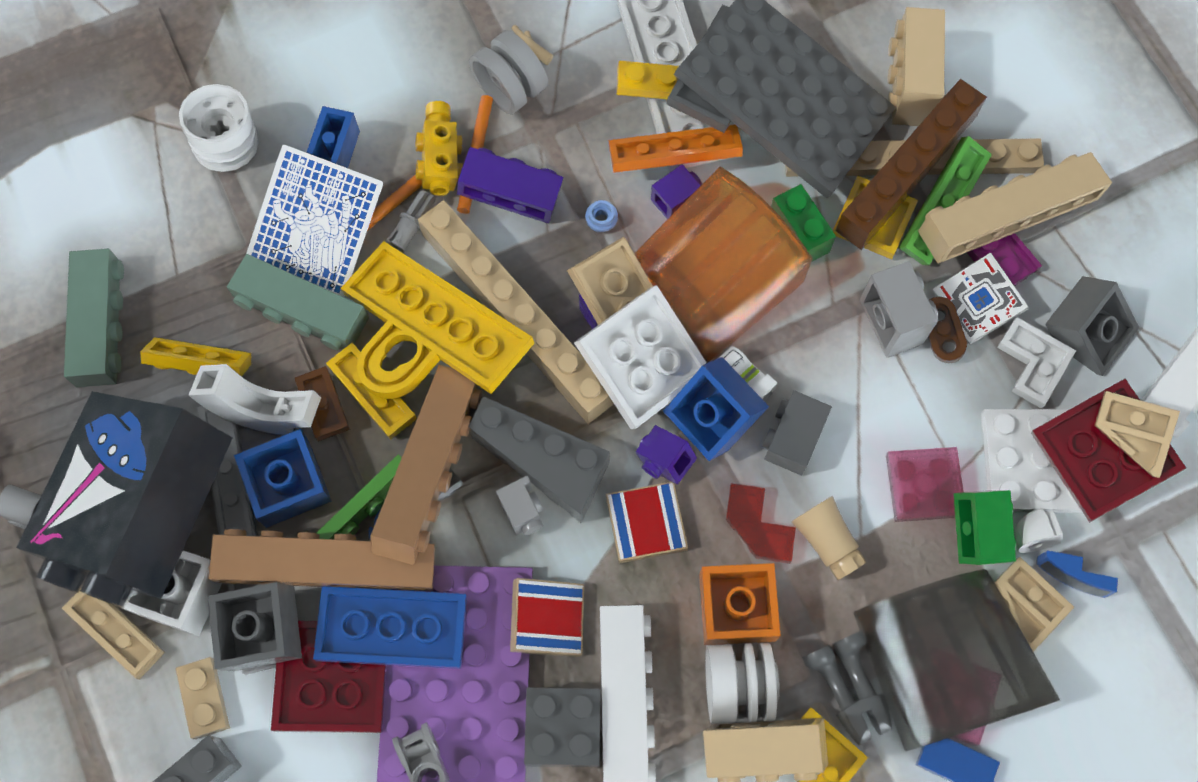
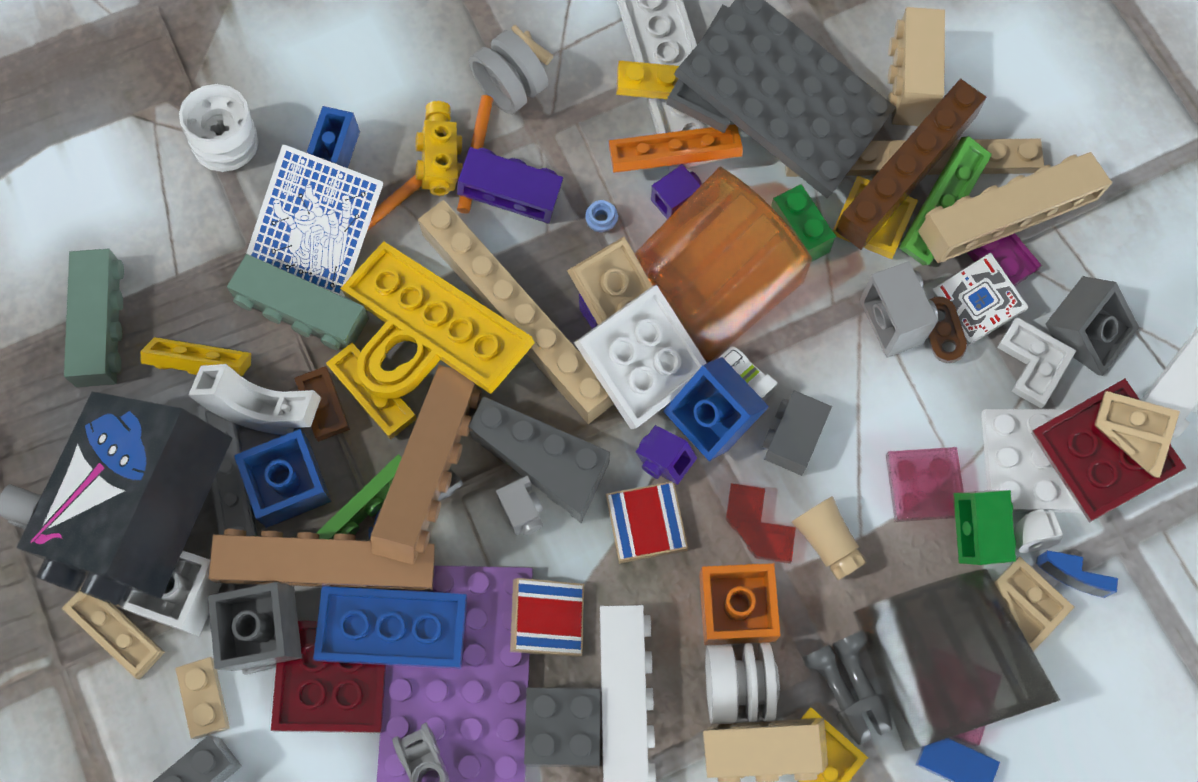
(409, 222): light grey axle -> none

